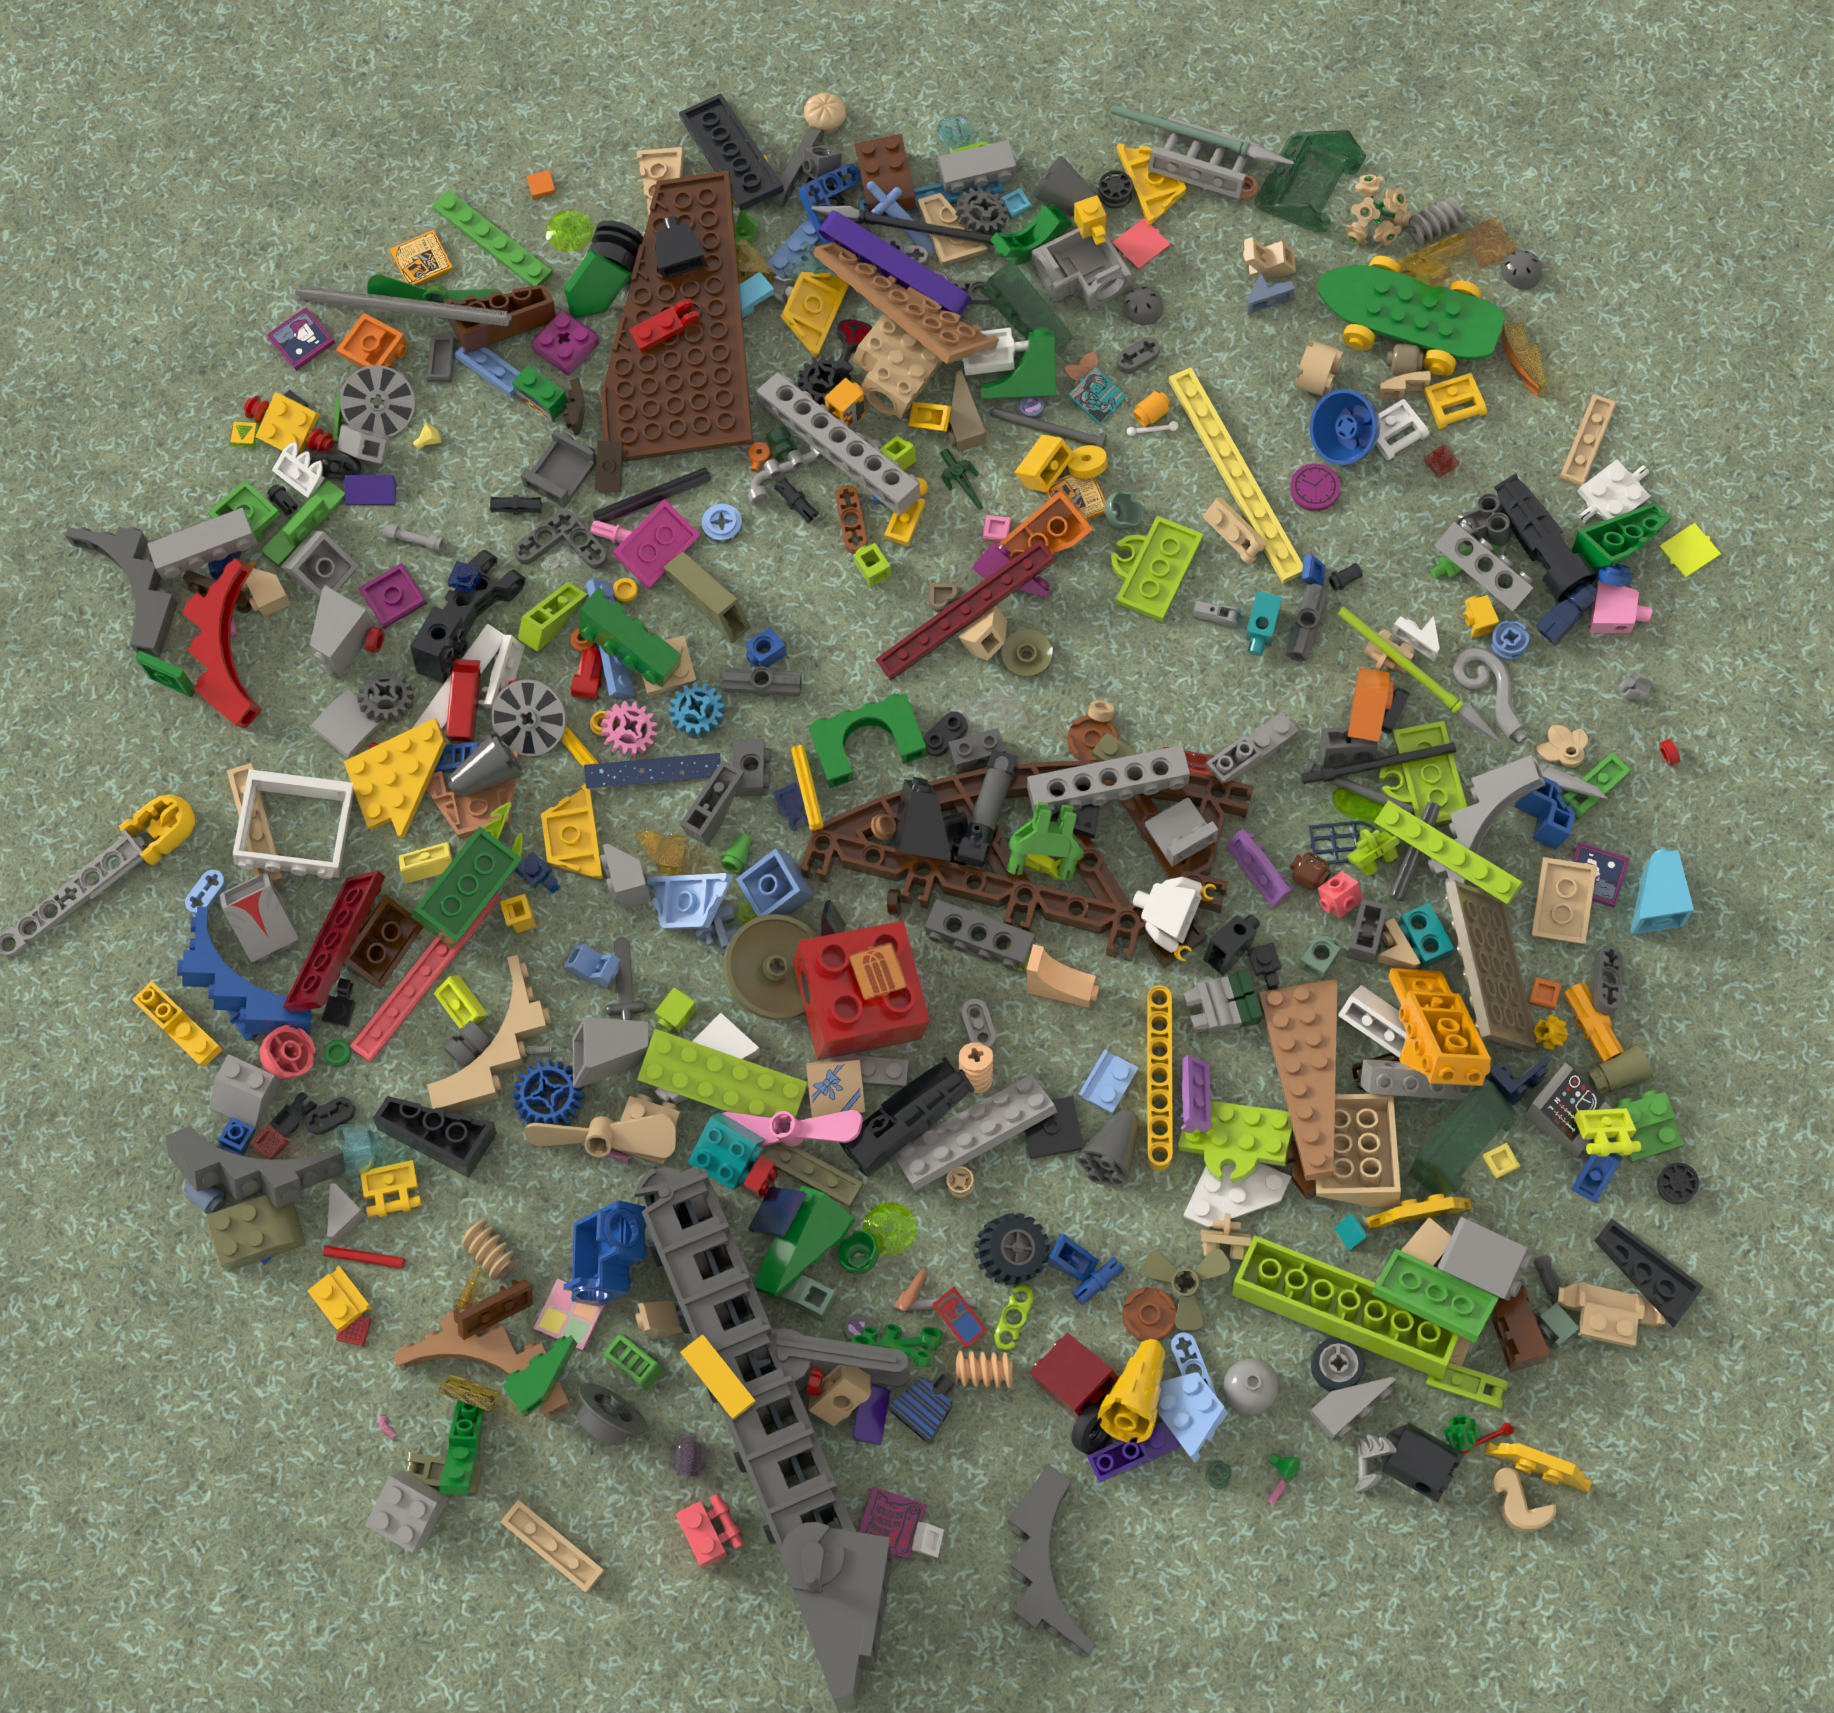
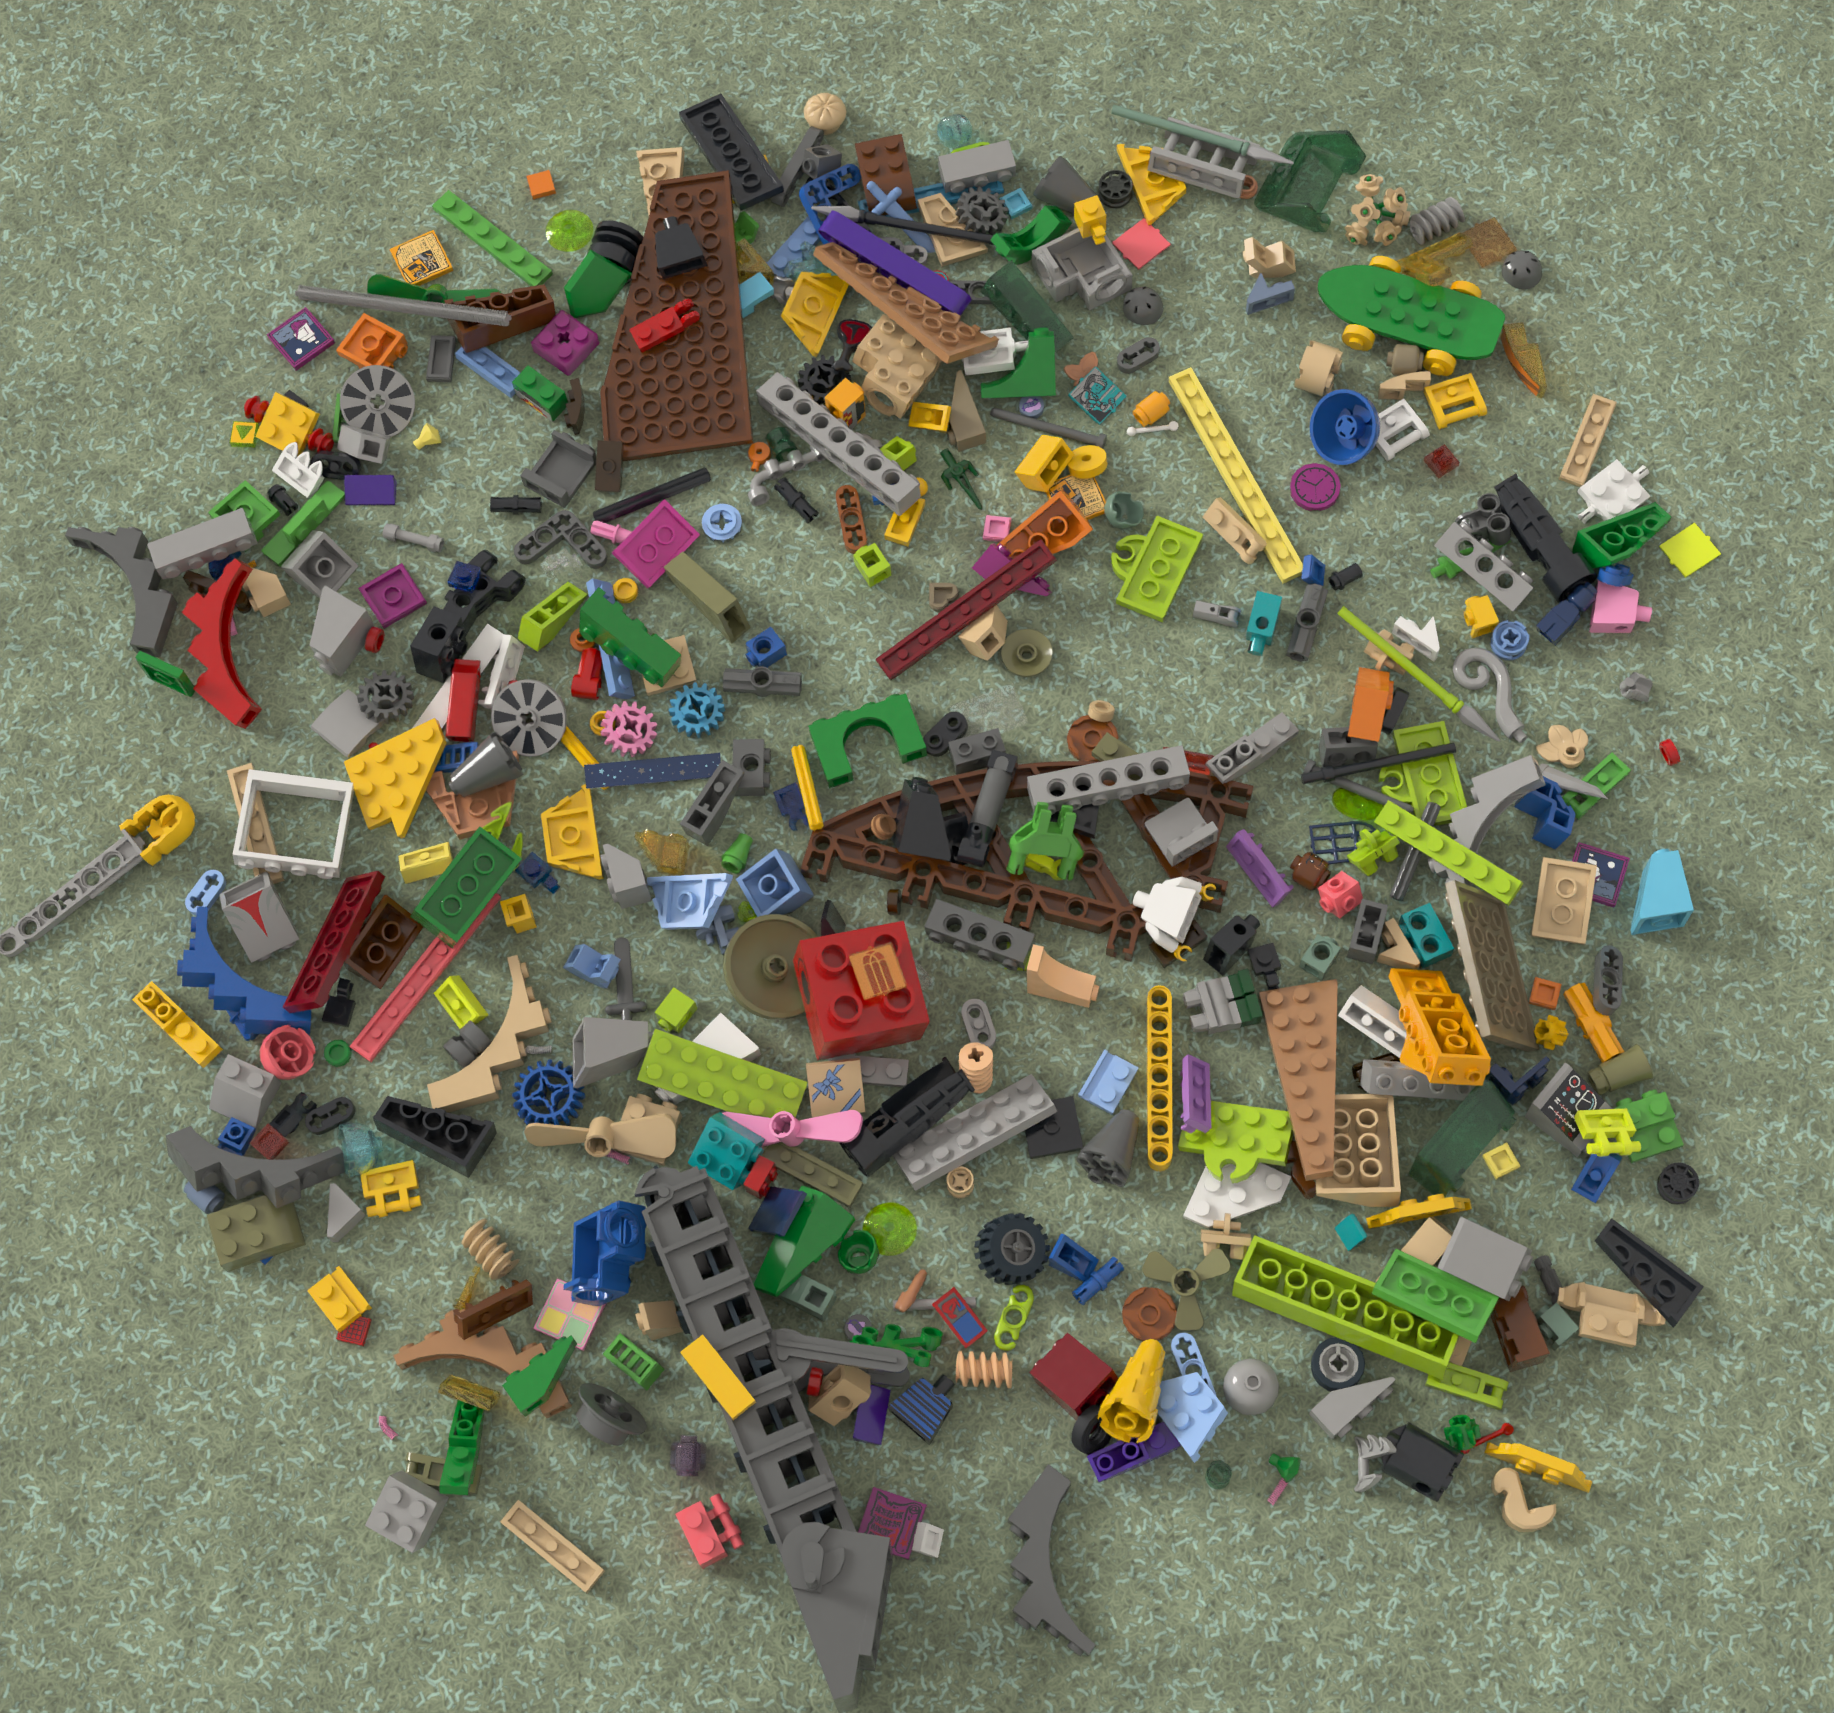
(365, 1257): red bar -> none

